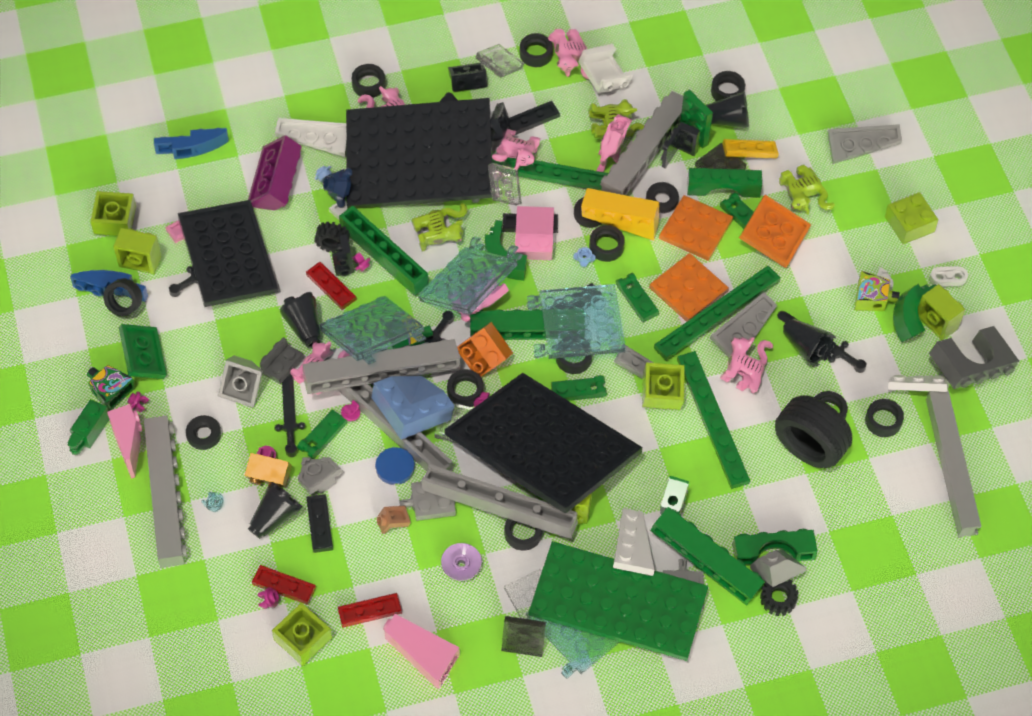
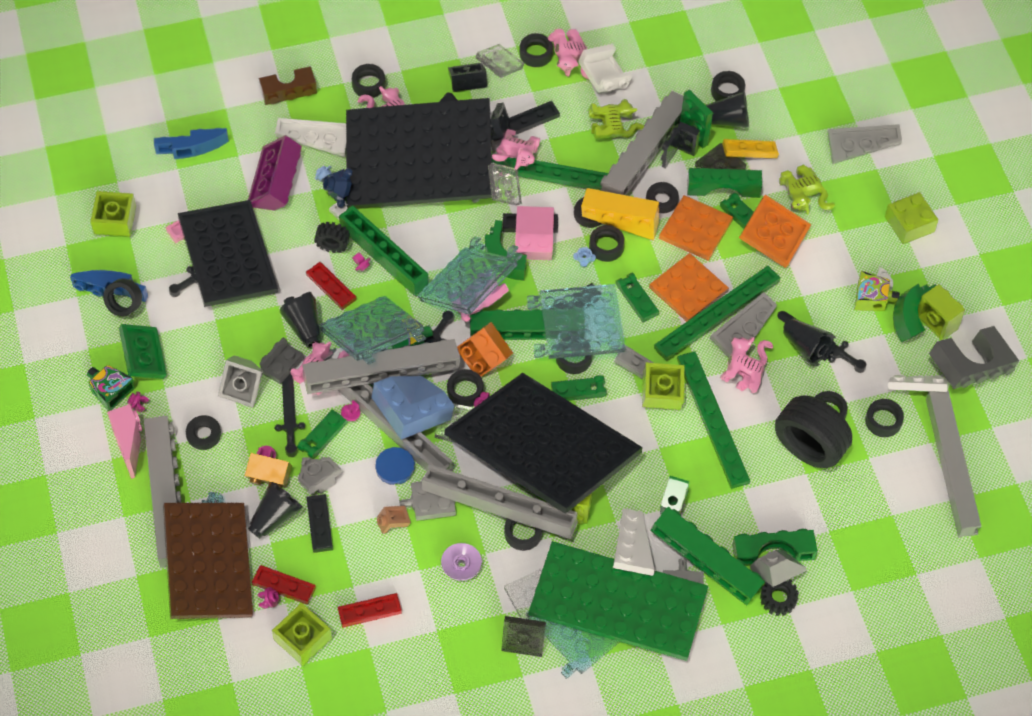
(88, 426): green hinge -> none
(137, 250): lime brick -> none
(207, 560): none -> reddish brown plate
(276, 91): none -> reddish brown arch
(343, 259): black bracket -> none
(423, 649): bright pink slope -> none
(437, 231): lime animal -> none
(613, 140): bright pink animal -> none
(948, 276): white plate -> none

